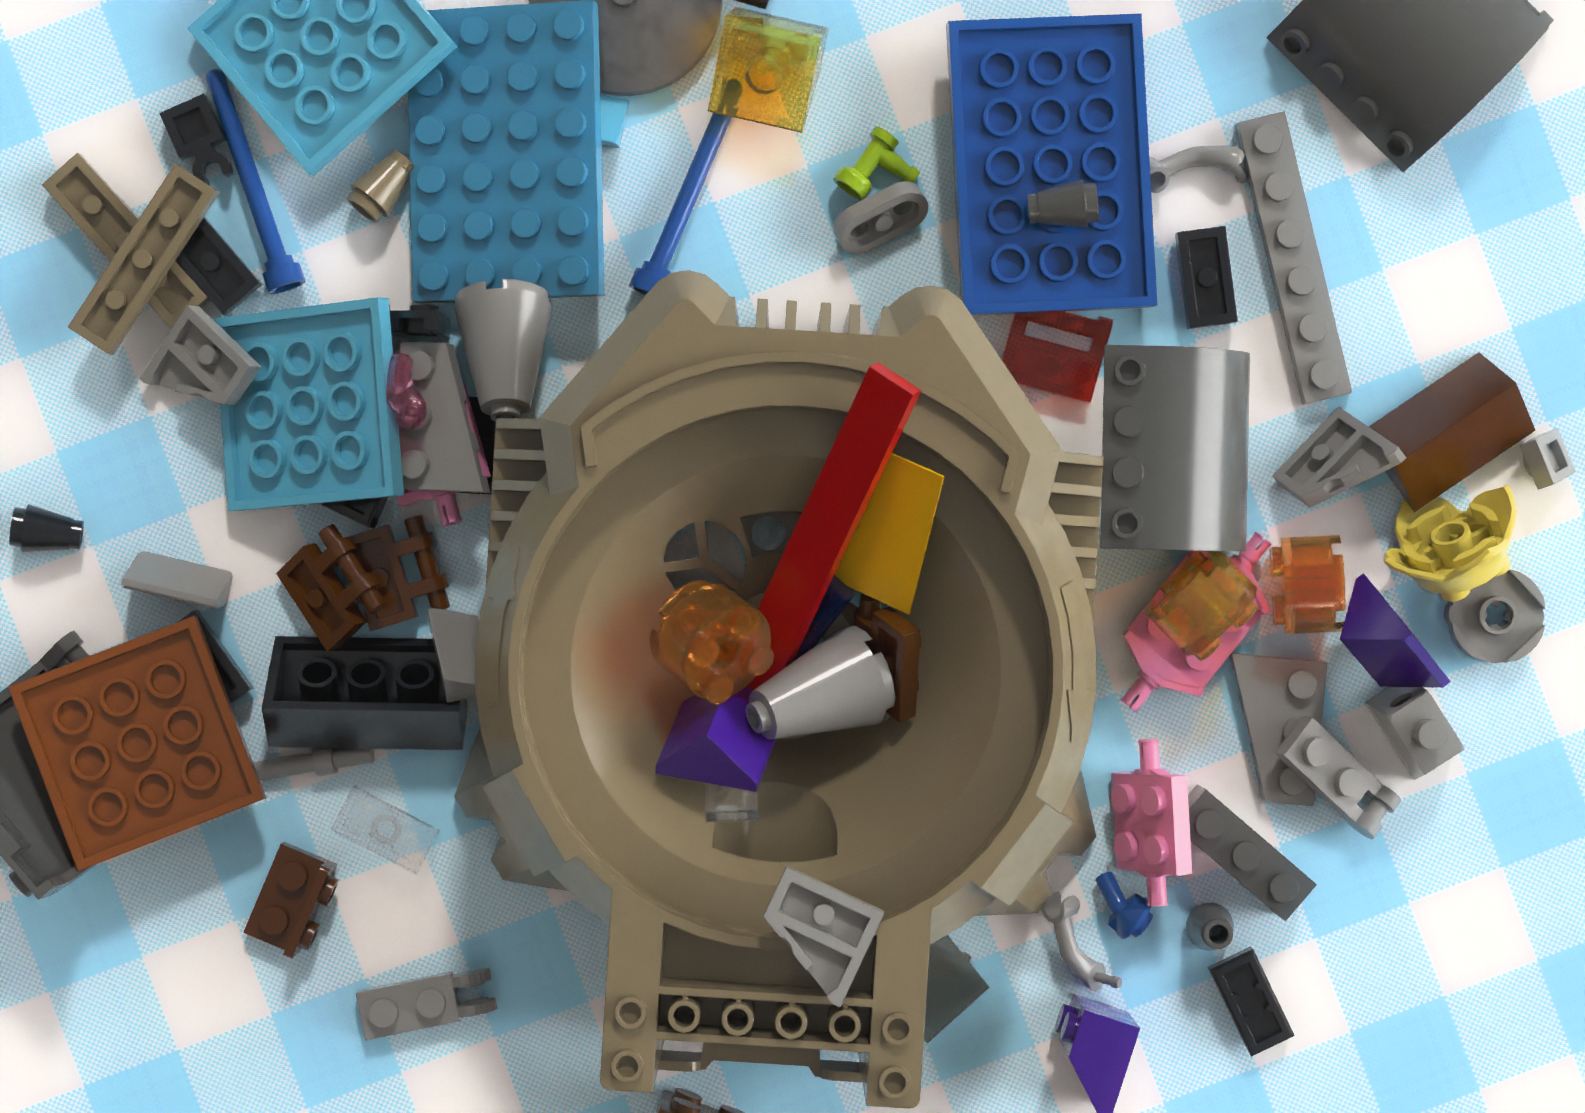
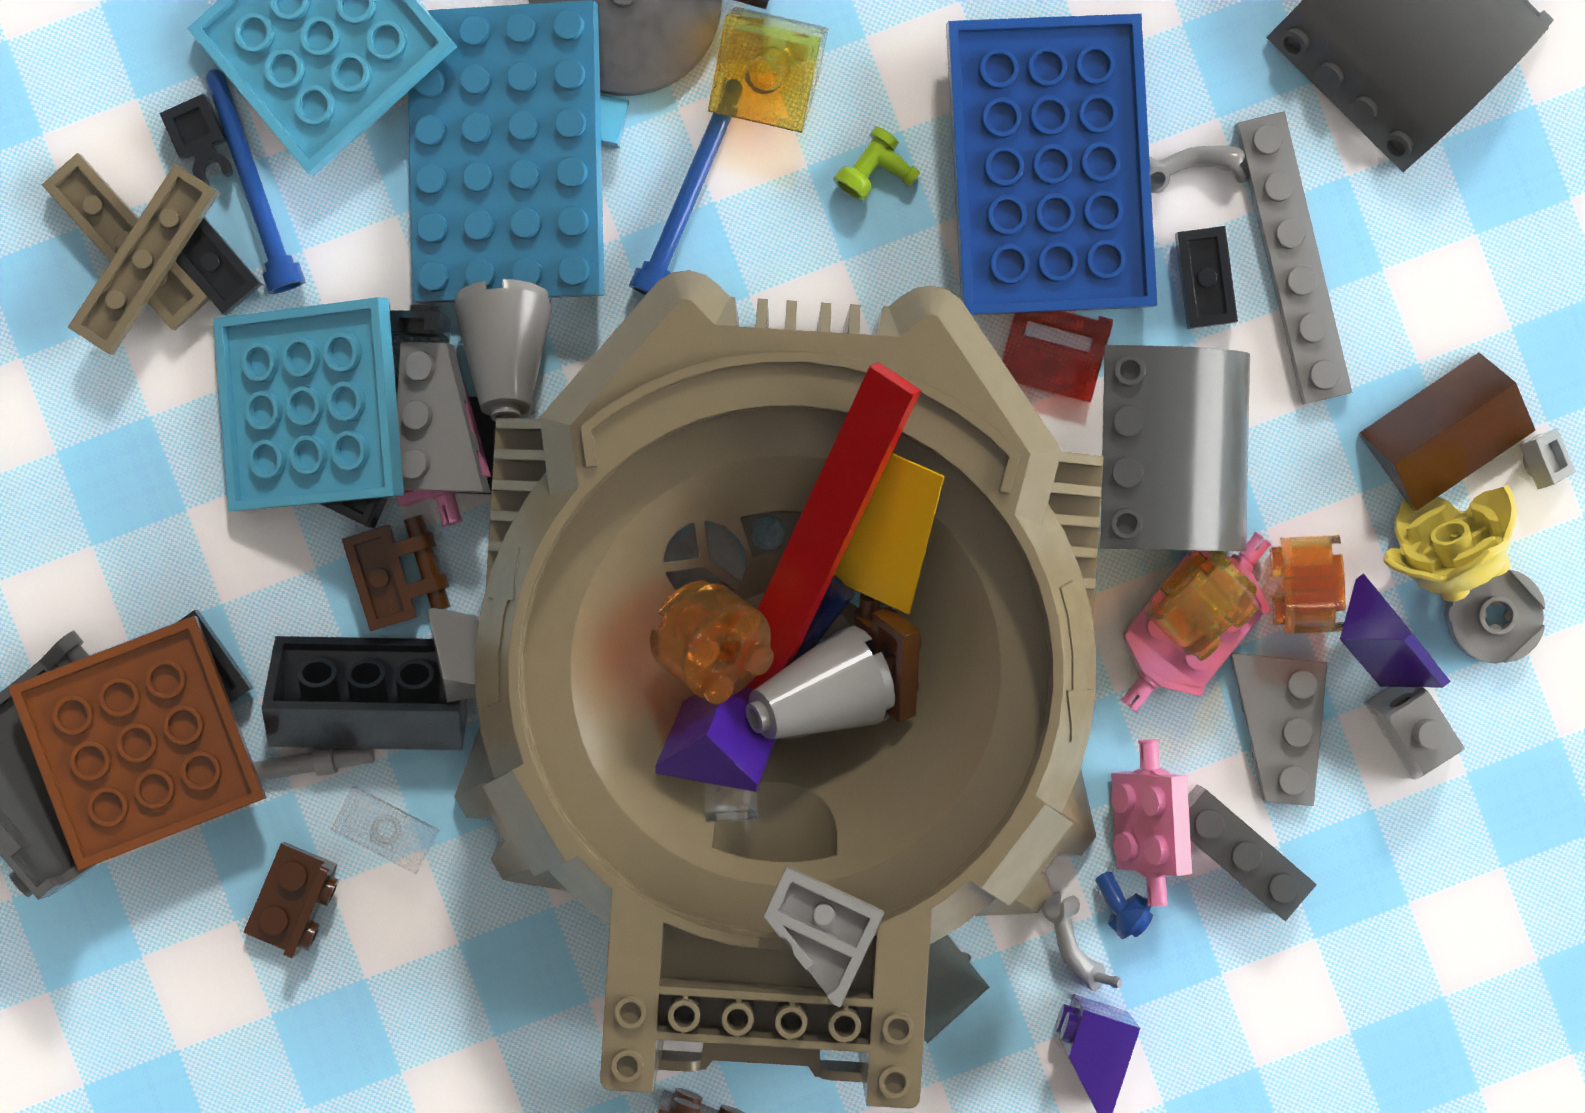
(44, 530): black cone -> none
(178, 580): light grey slope -> none
(201, 360): light grey wing -> none
(321, 594): reddish brown plate -> none
(380, 187): dark tan cone -> none
(403, 394): clear pink arm -> none
(420, 1003): light grey hinge -> none
(880, 217): light grey plate -> none
(1065, 205): dark grey cone -> none
(1203, 919): dark grey cone -> none
(1251, 1001): black plate -> none
(1336, 459): light grey wing -> none
(1337, 776): light grey plate -> none

